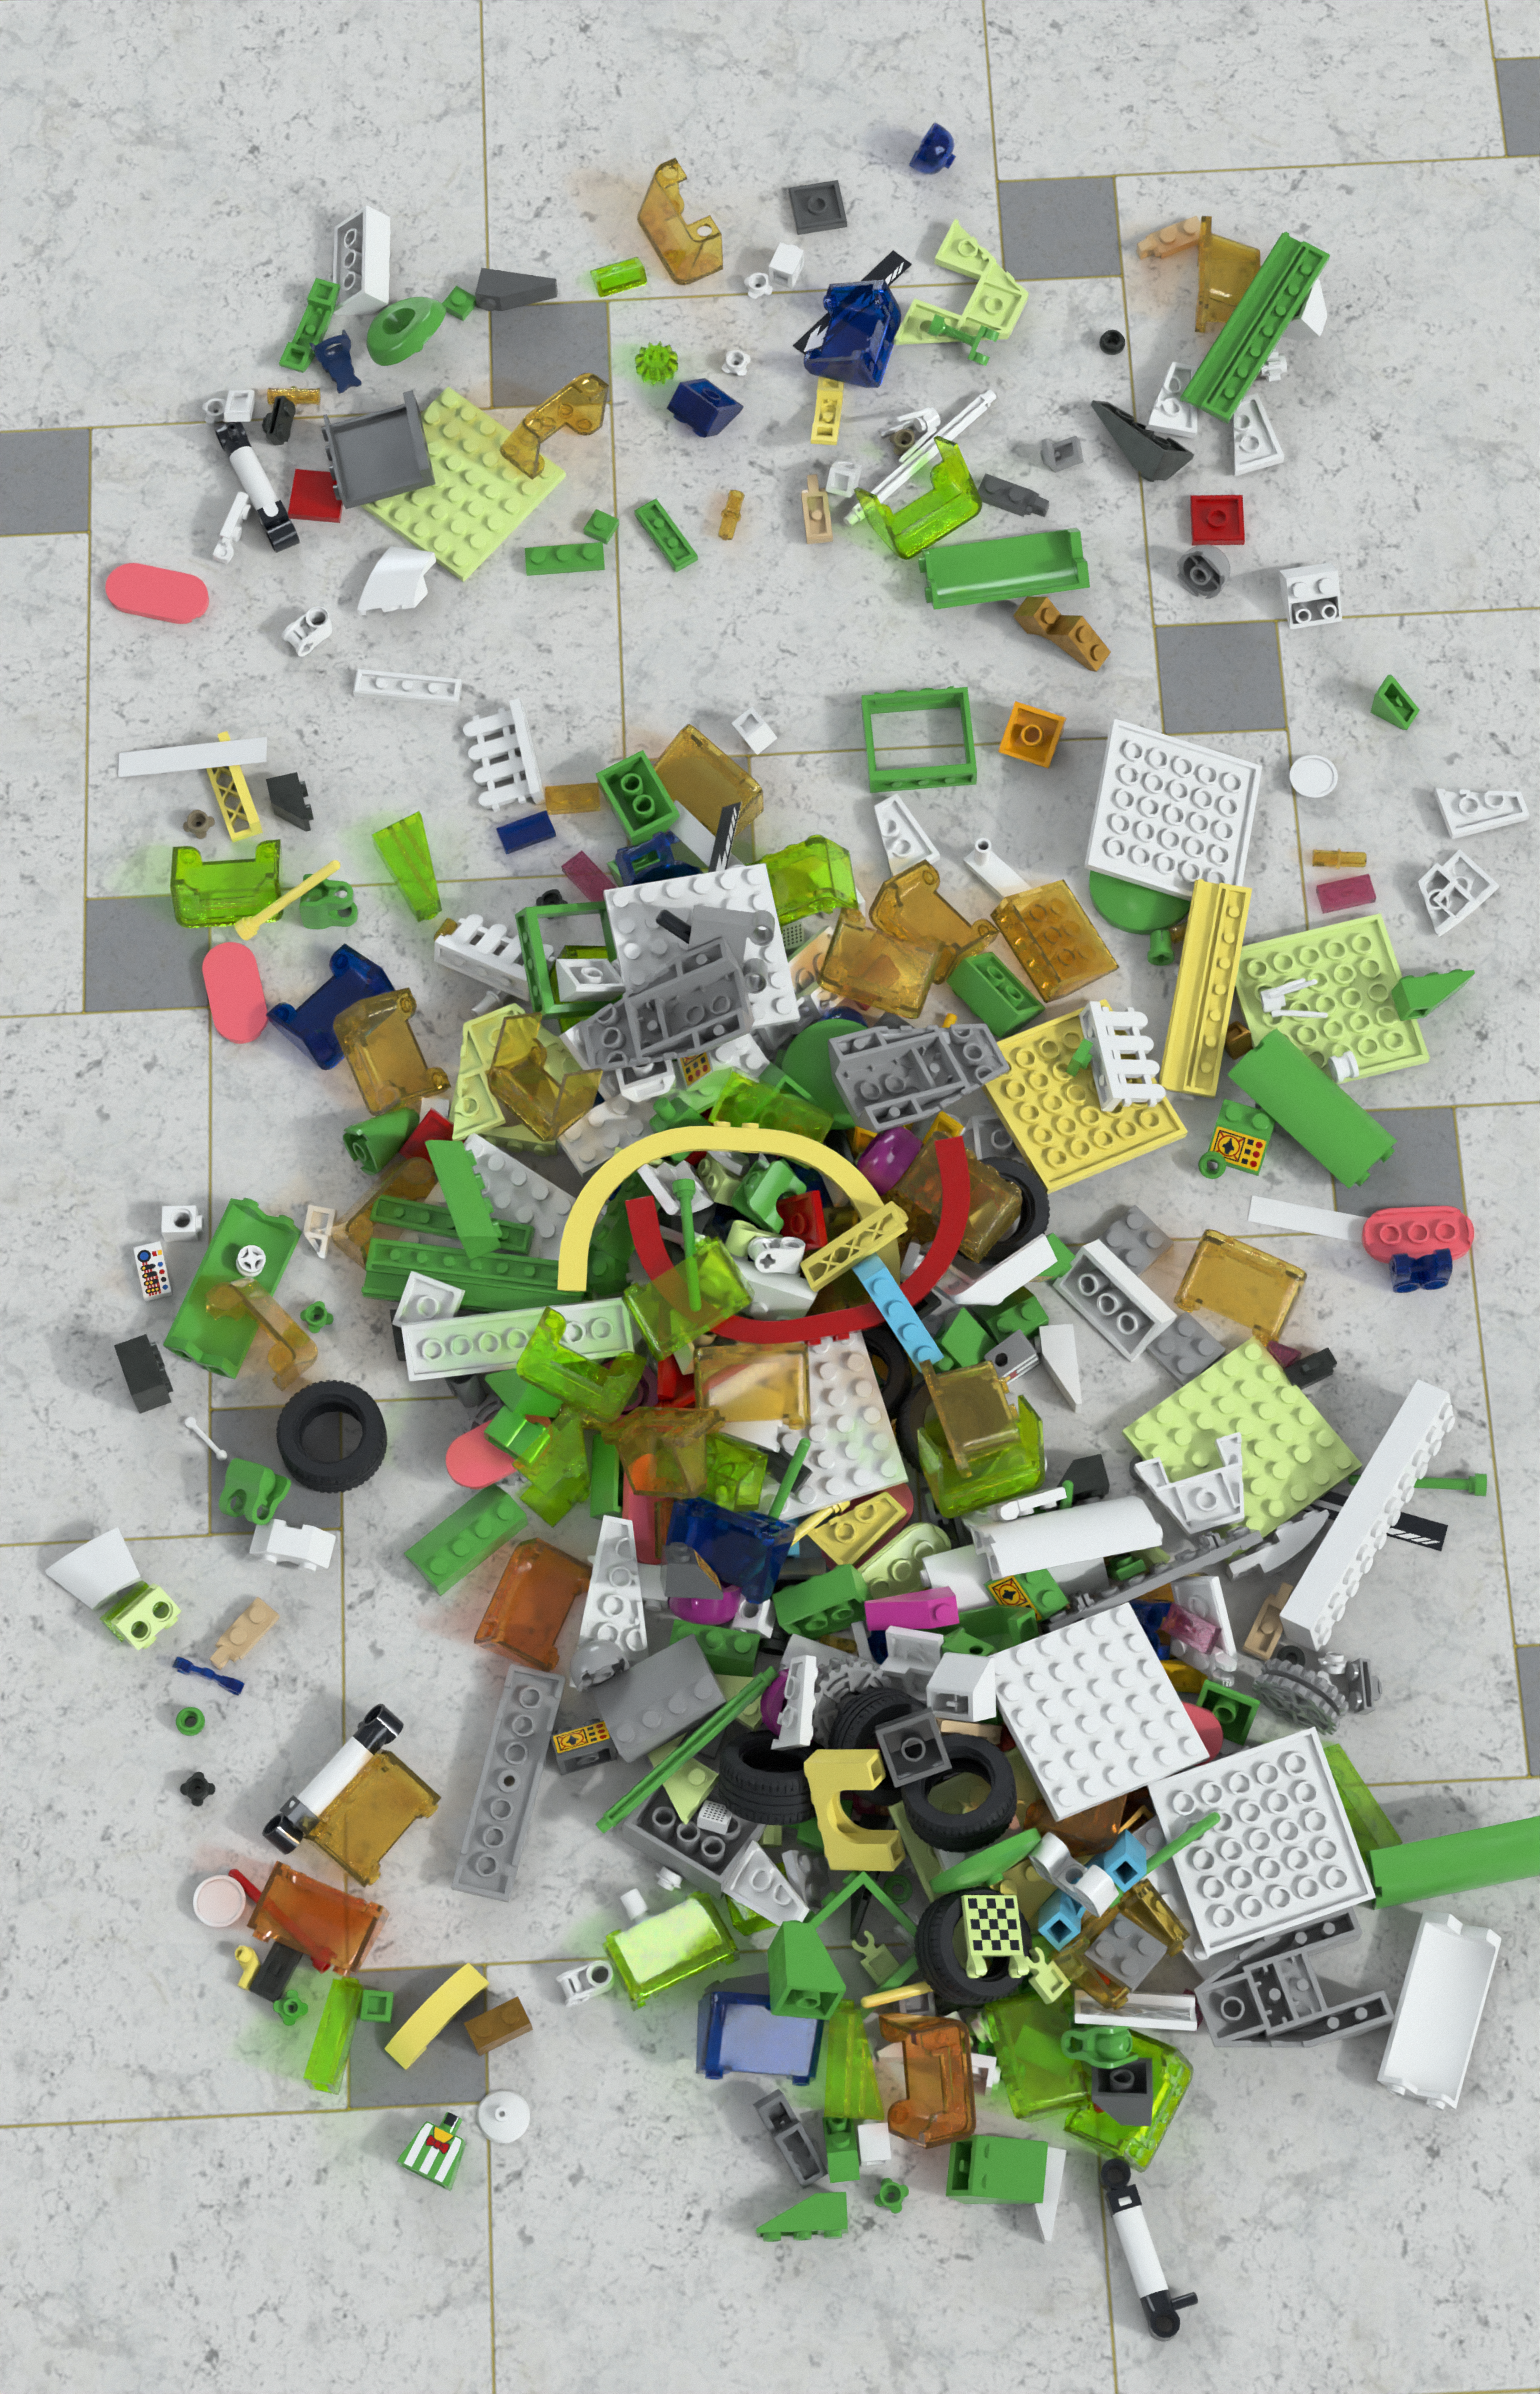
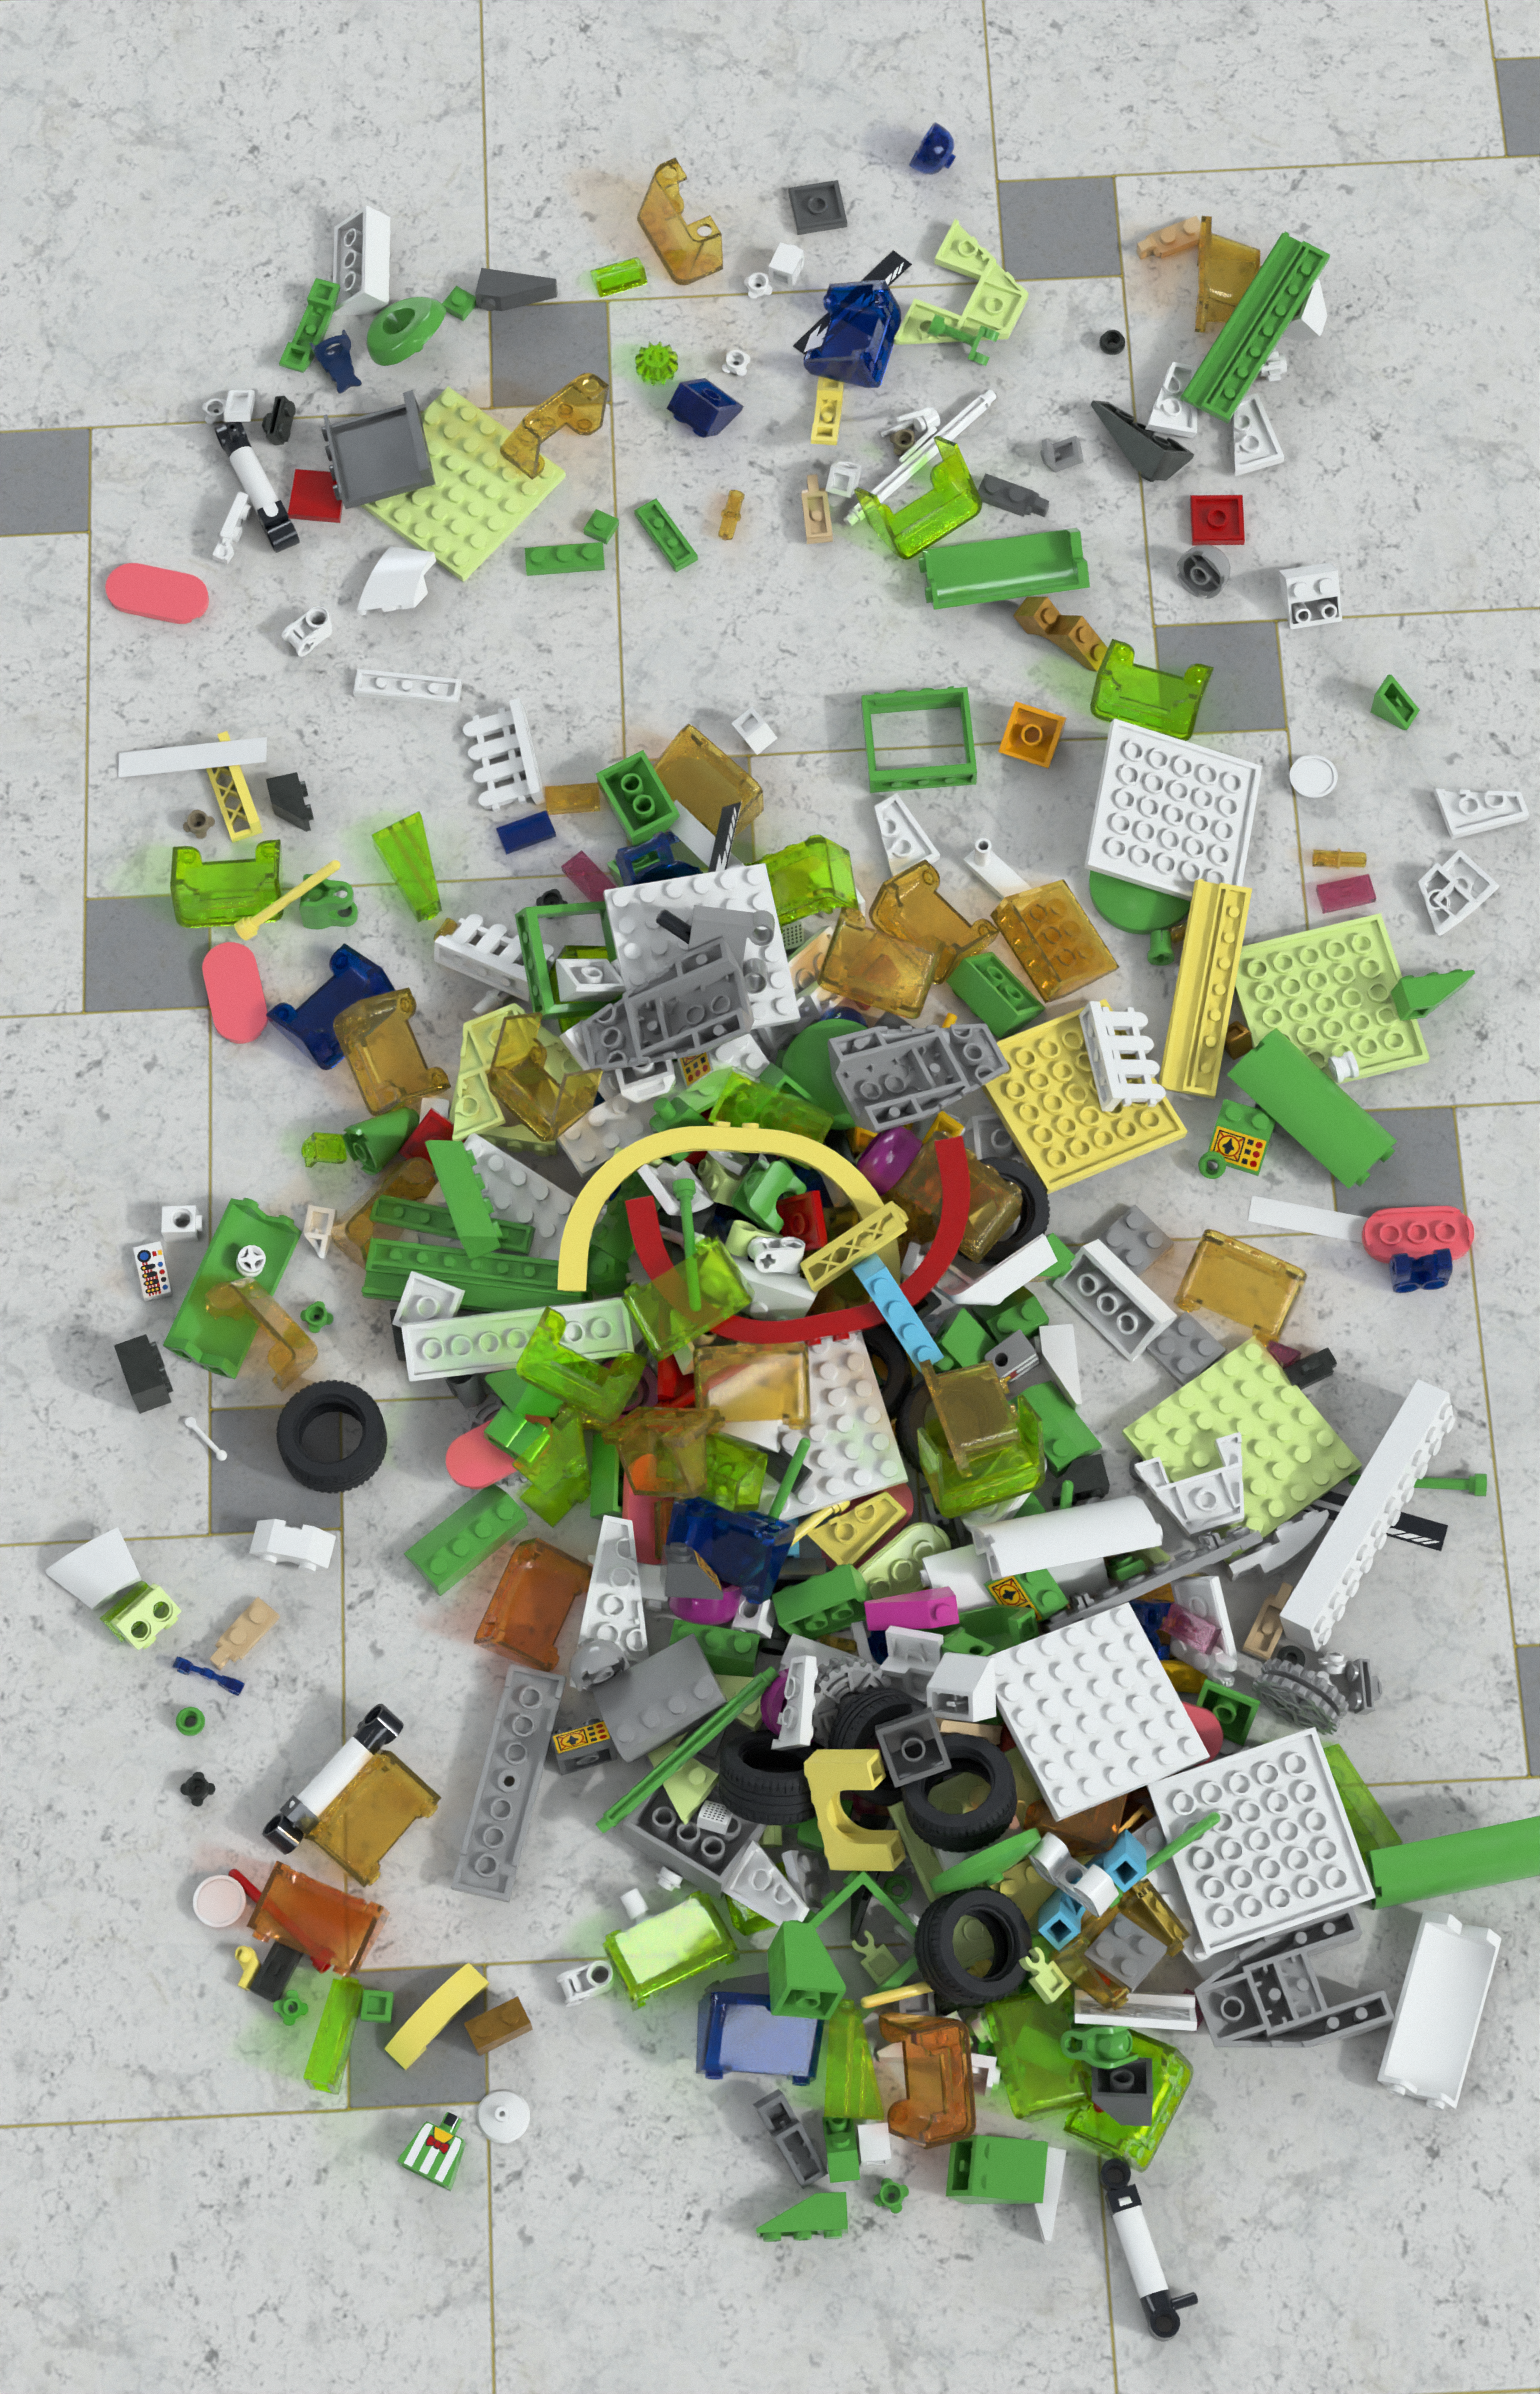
(253, 1487): bright green piece -> none
(295, 394): clear yellow pin -> none
(324, 1149): none -> clear neon green bracket
(993, 1930): yellowish green flag -> none
(1024, 1504): white hinge -> none
(1063, 1430): none -> bright green slope
(1081, 1058): bright green plate -> none
(1148, 695): none -> clear neon green windscreen
(1274, 999): white plant -> none

